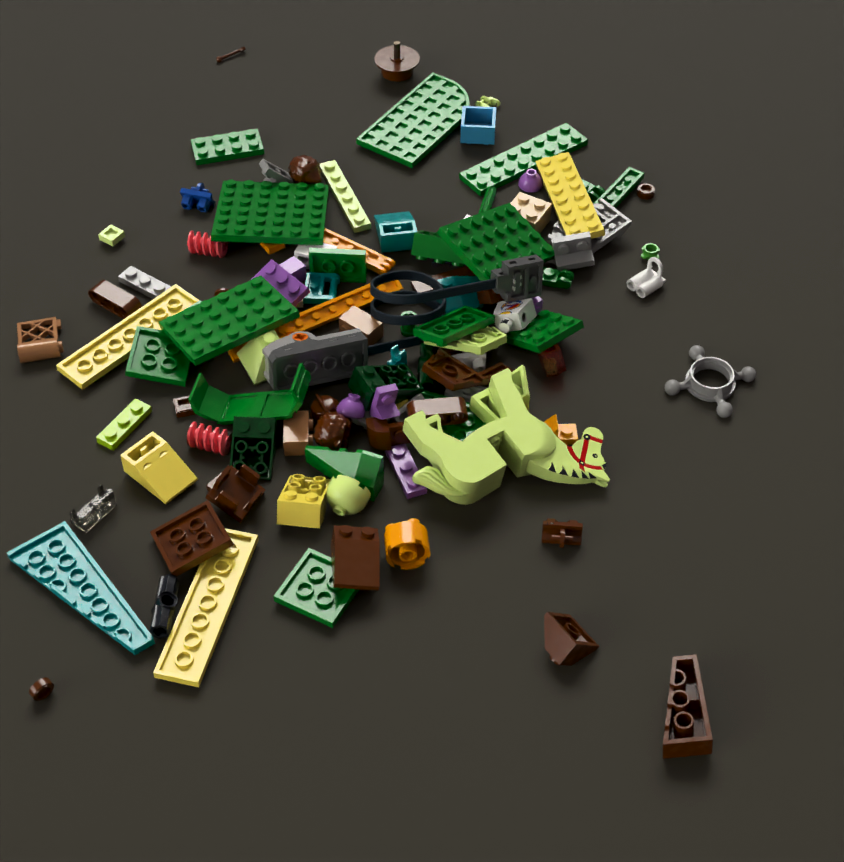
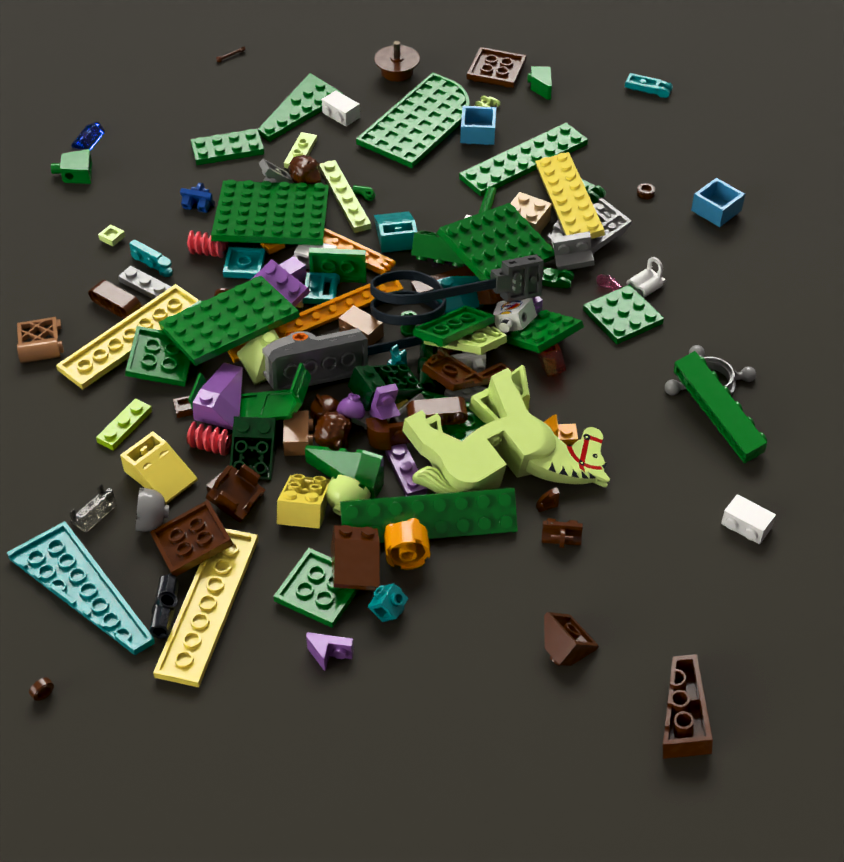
(74, 167): none -> green torso
(89, 136): none -> clear blue slope
(150, 510): none -> light grey cylinder
(151, 258): none -> teal hinge
(220, 397): none -> medium lavender wedge
(243, 262): none -> teal plate
(297, 107): none -> wing
(302, 146): none -> yellowish green plate
(323, 646): none -> medium lavender slope
(341, 108): none -> white brick
(365, 191): none -> green arm
(388, 602): none -> teal brick
(441, 513): none -> green plate
(496, 67): none -> reddish brown plate
(530, 181): medium lavender brick -> none
(540, 81): none -> green slope
(548, 500): none -> reddish brown tile
(607, 281): none -> clear pink arm
(622, 186): plate -> none
(623, 314): none -> plate
(648, 85): none -> teal hinge
(650, 250): bright green plate -> none
(718, 202): none -> dark azure piece
(720, 407): none -> green brick
(748, 519): none -> white brick

